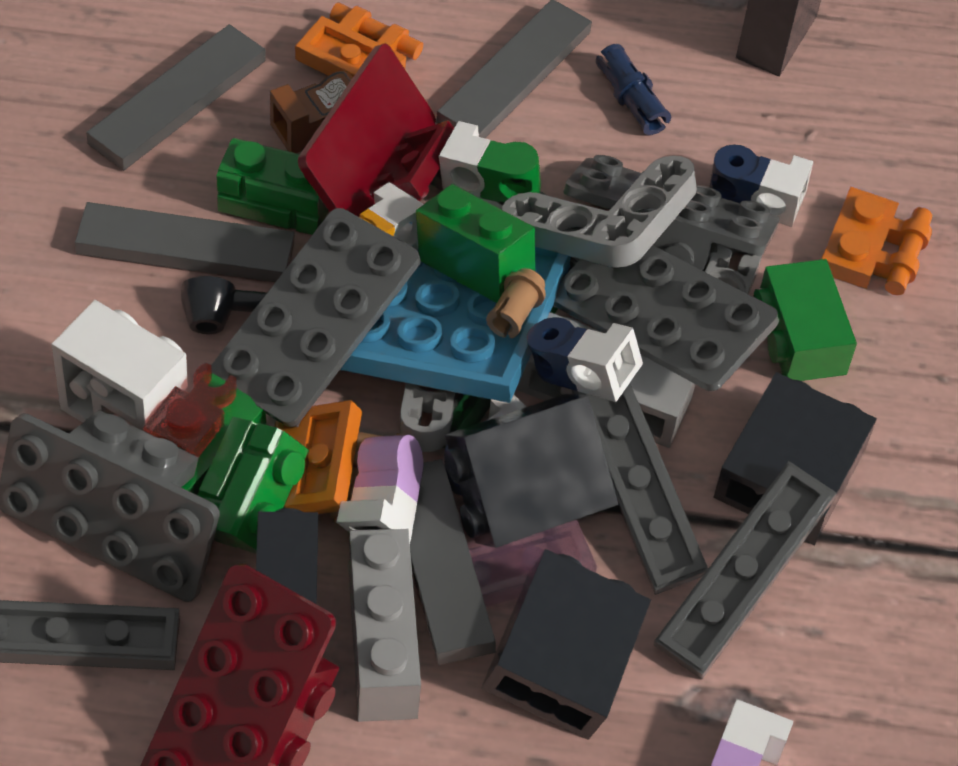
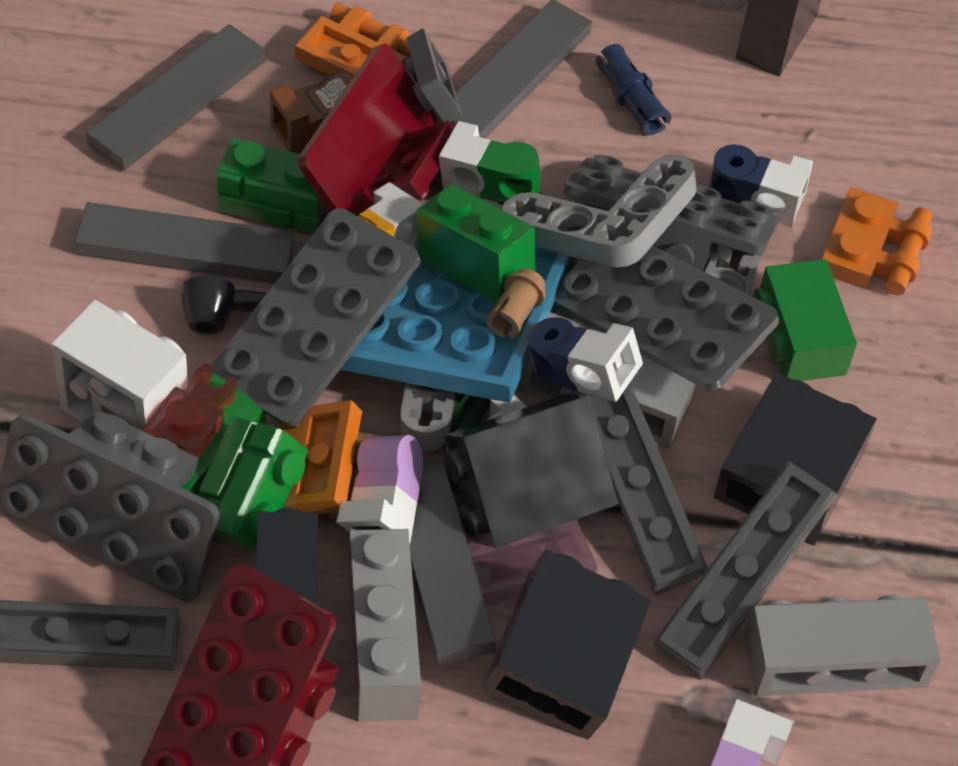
(433, 78): none -> dark grey plate
(841, 645): none -> light grey brick

